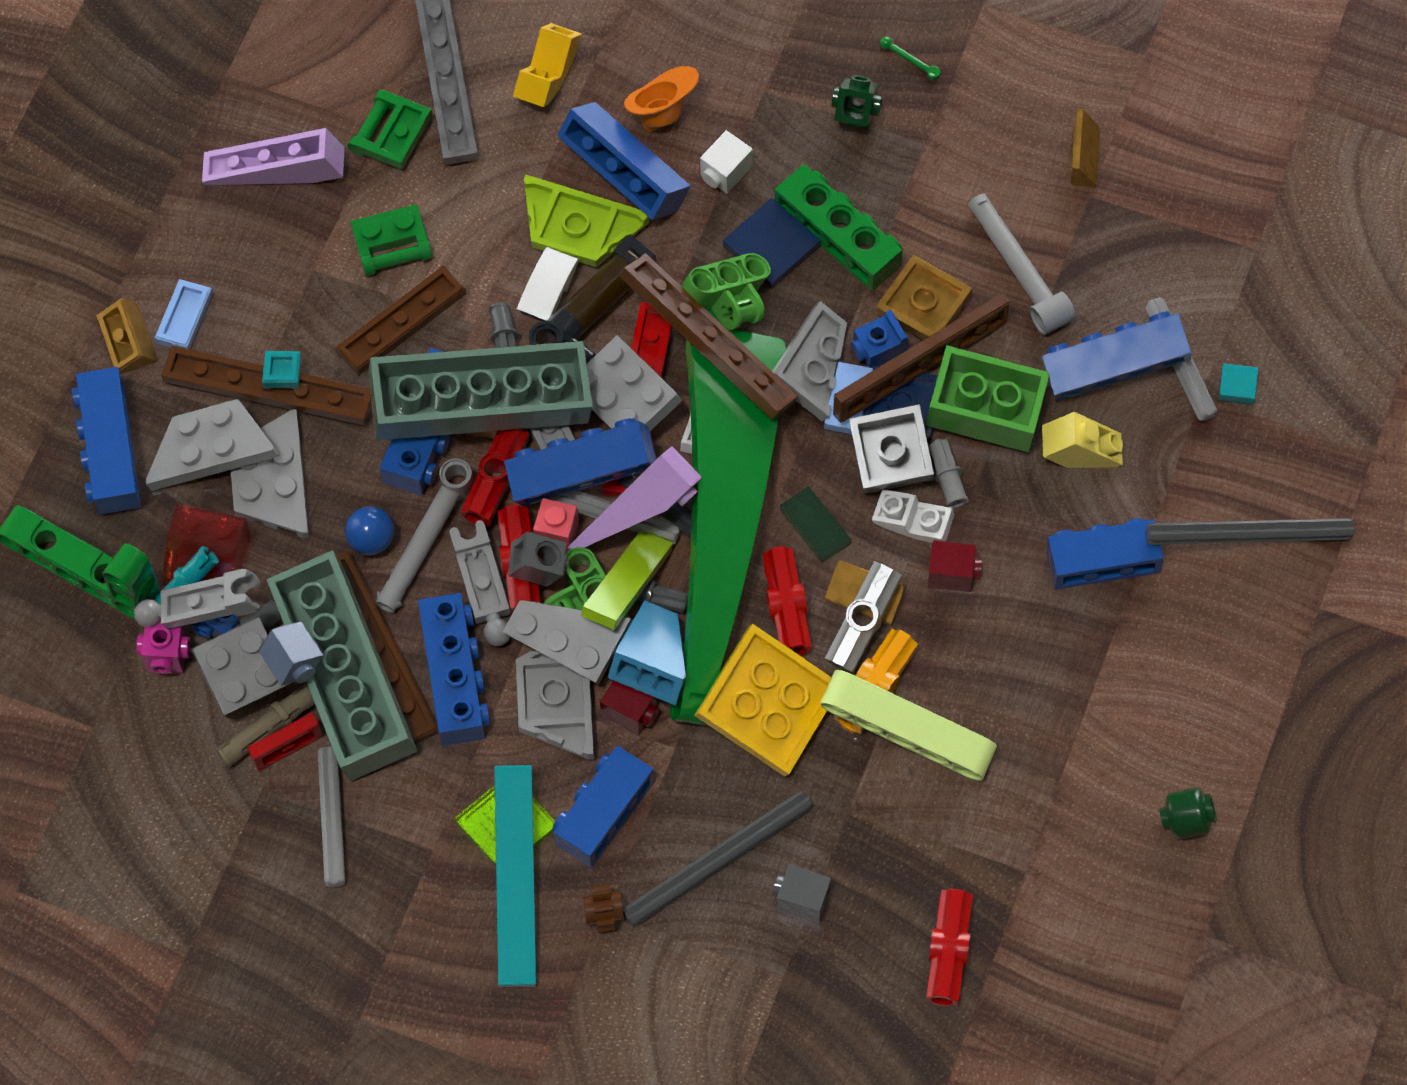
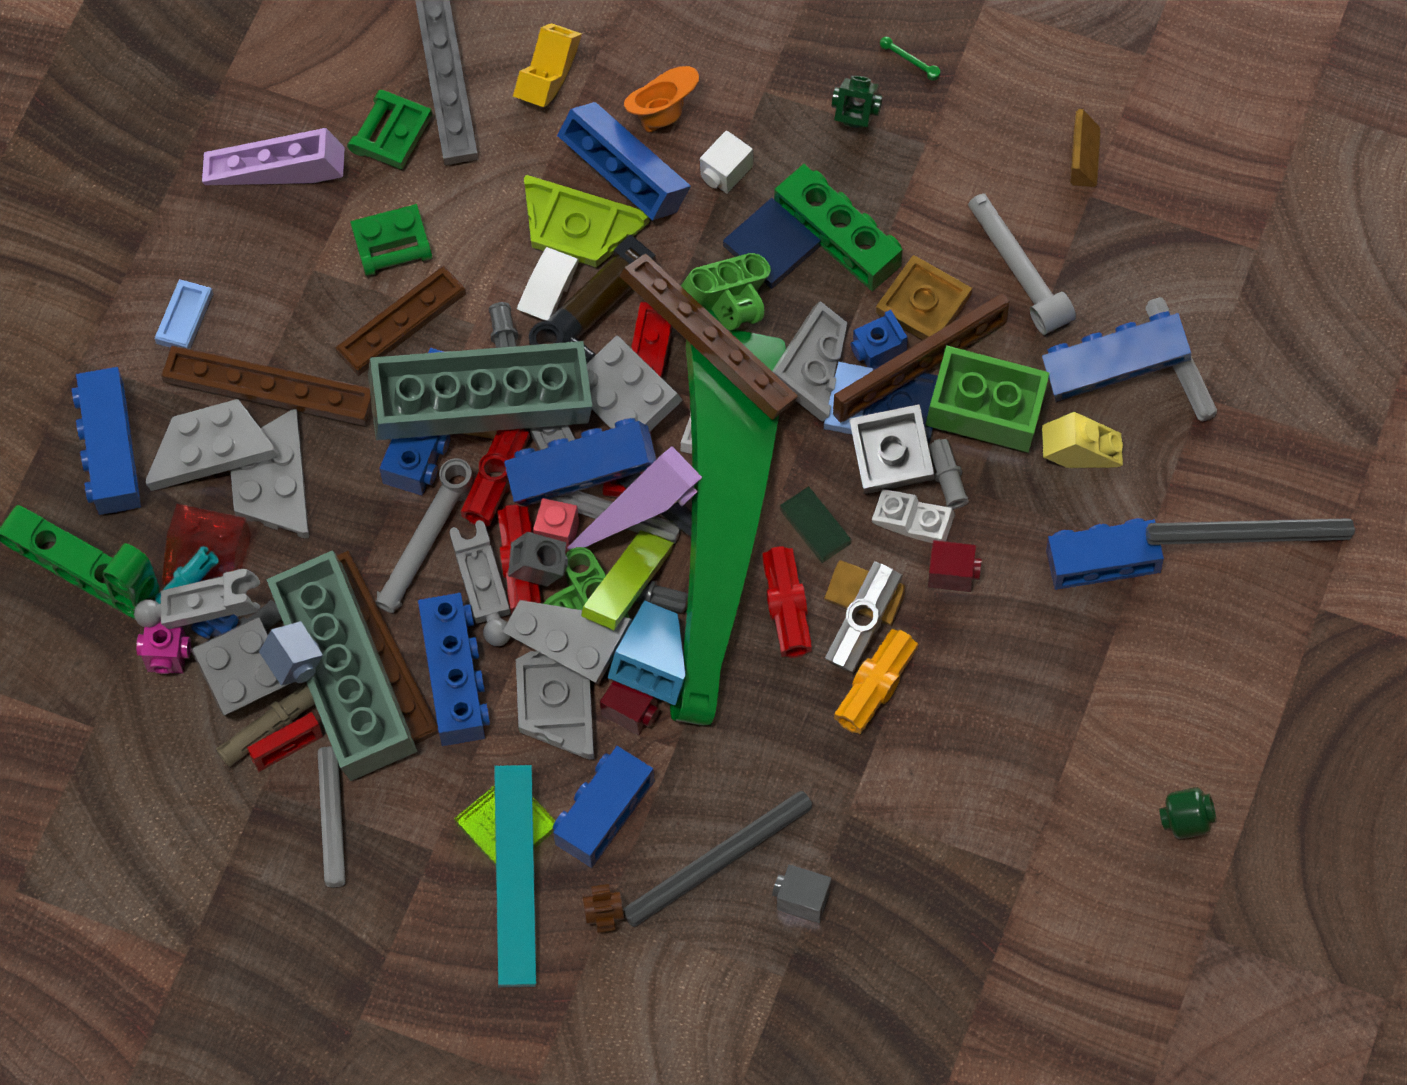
(126, 336): pearl gold slope -> none
(281, 369): teal tile -> none
(369, 530): blue piece -> none
(766, 700): yellow plate -> none
(908, 725): yellowish green beam -> none
(949, 947): red piece -> none
(1238, 383): teal tile -> none

